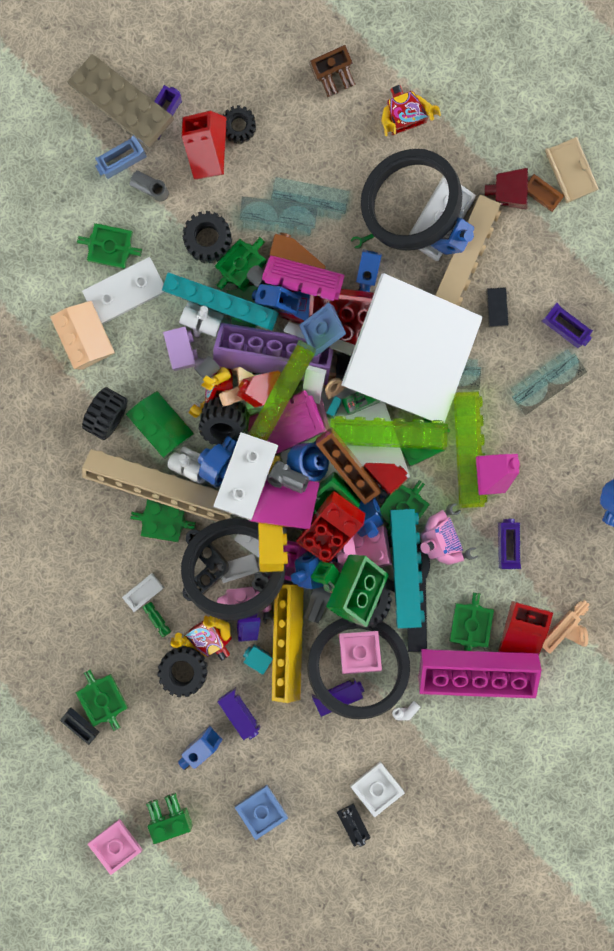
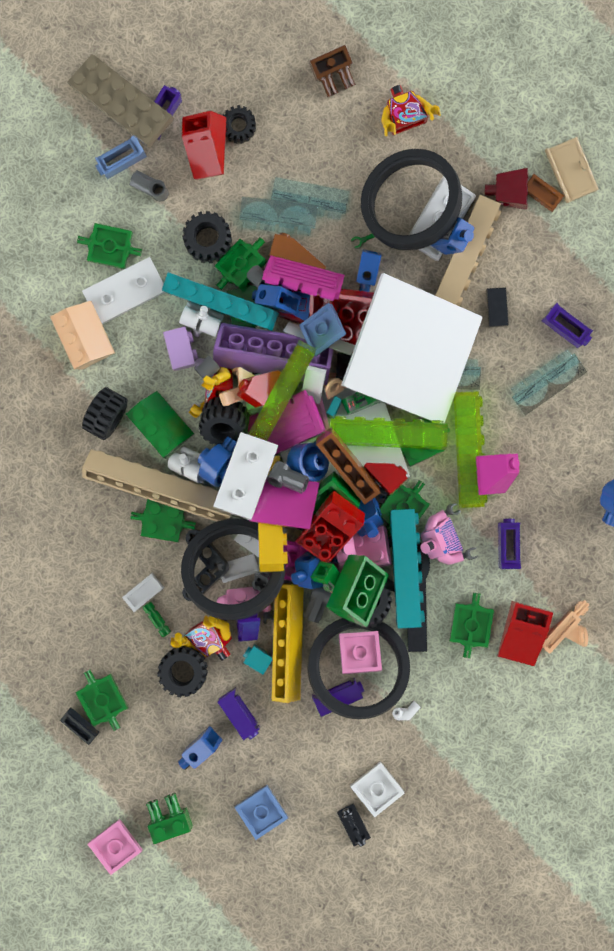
(479, 673): dark pink brick -> none

